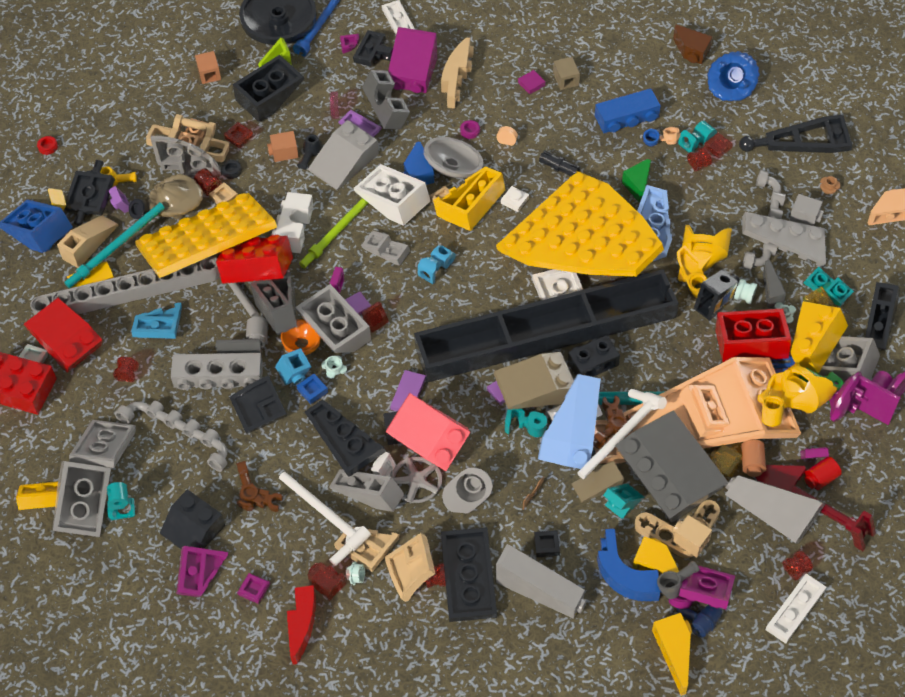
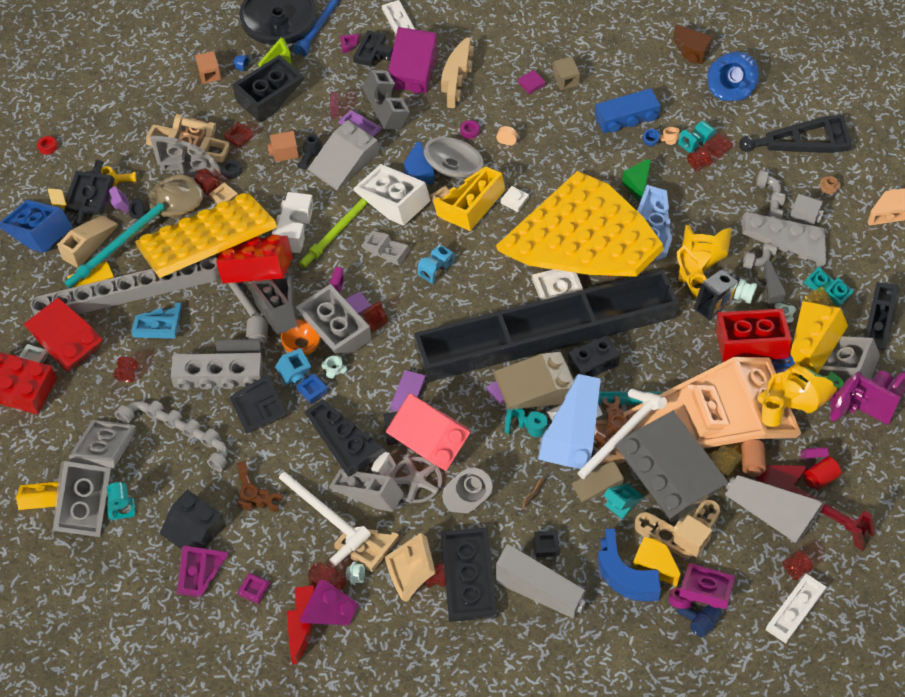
(241, 61): none -> blue hinge
(329, 606): none -> magenta wing
(559, 163): black pin -> none
(671, 582): dark grey bar -> none
(674, 642): yellow slope -> none

